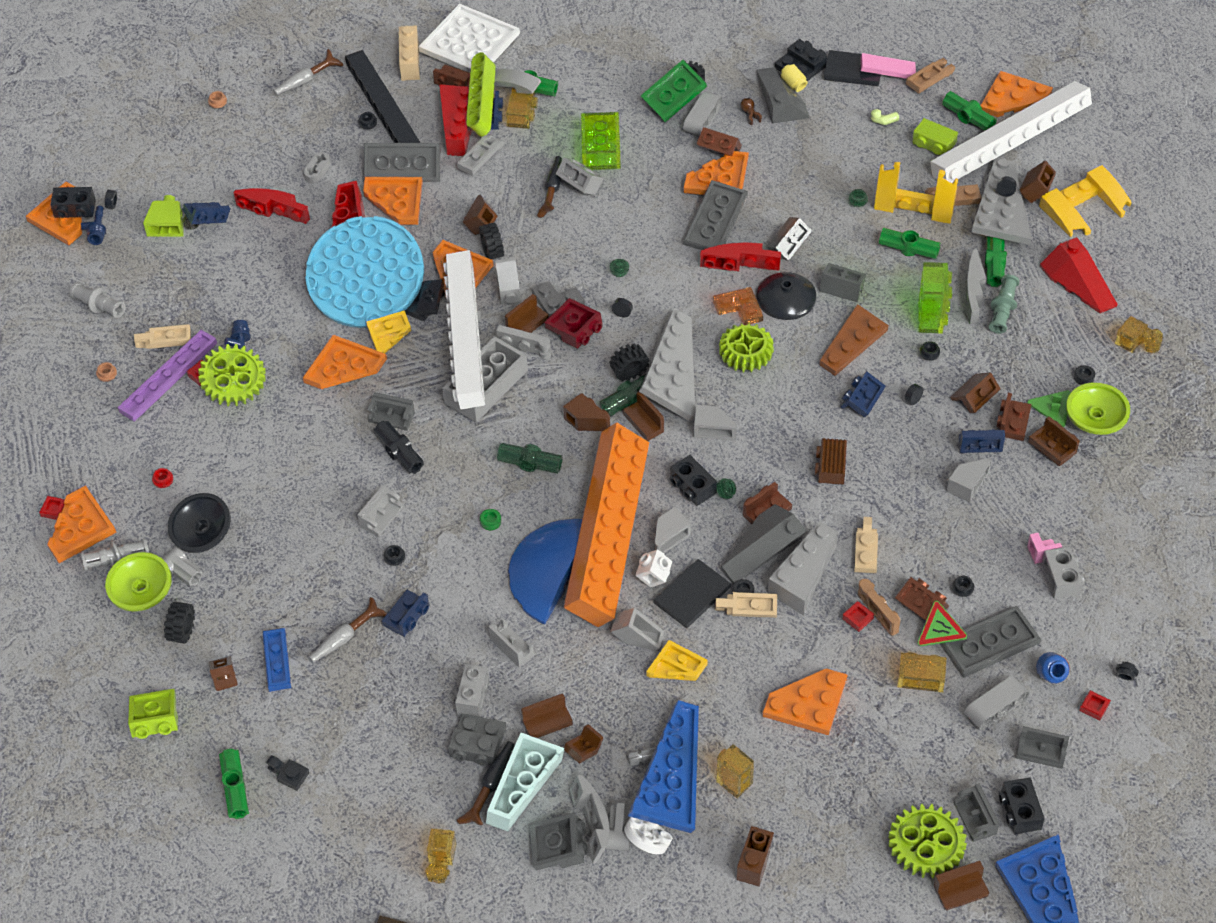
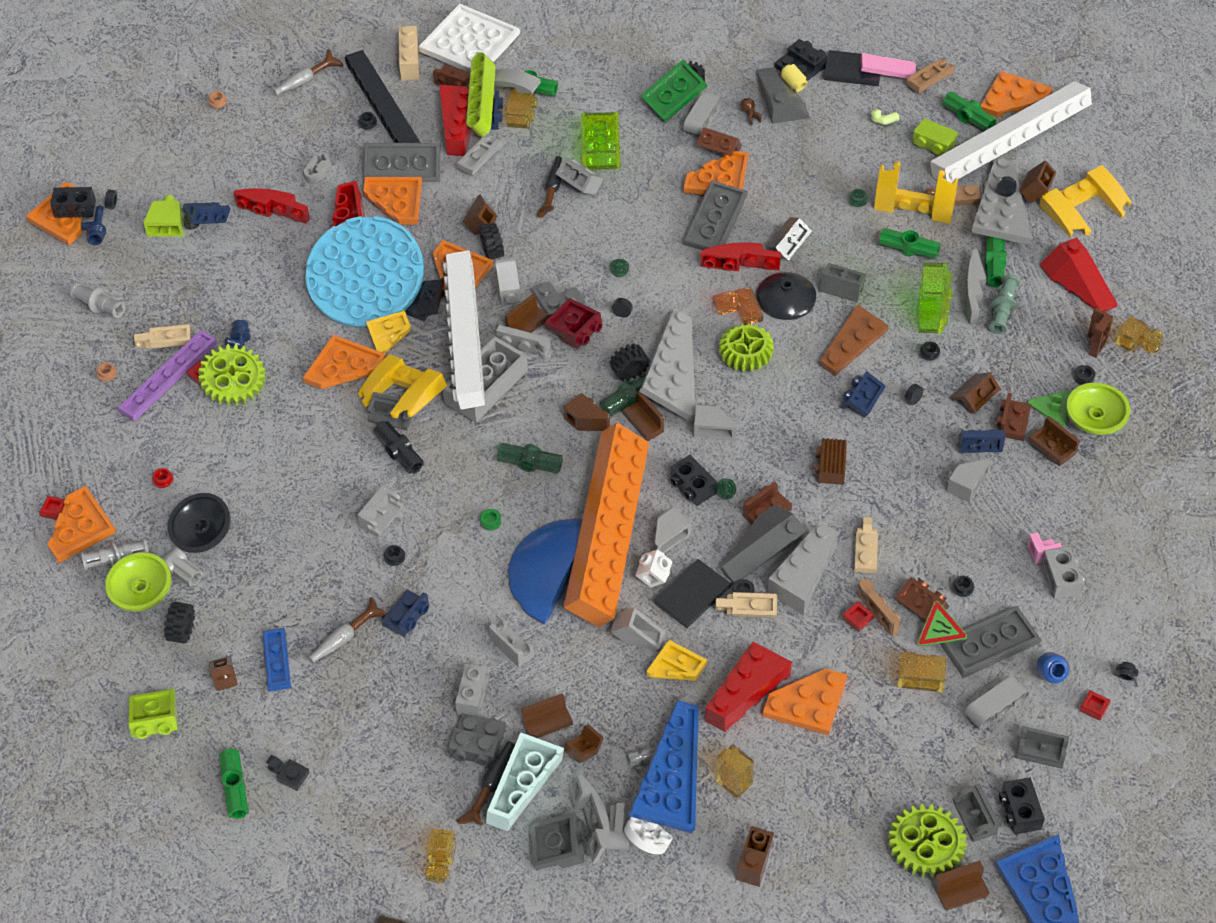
(421, 385): none -> yellow wedge
(745, 686): none -> red wedge
(1099, 331): none -> copper bracket

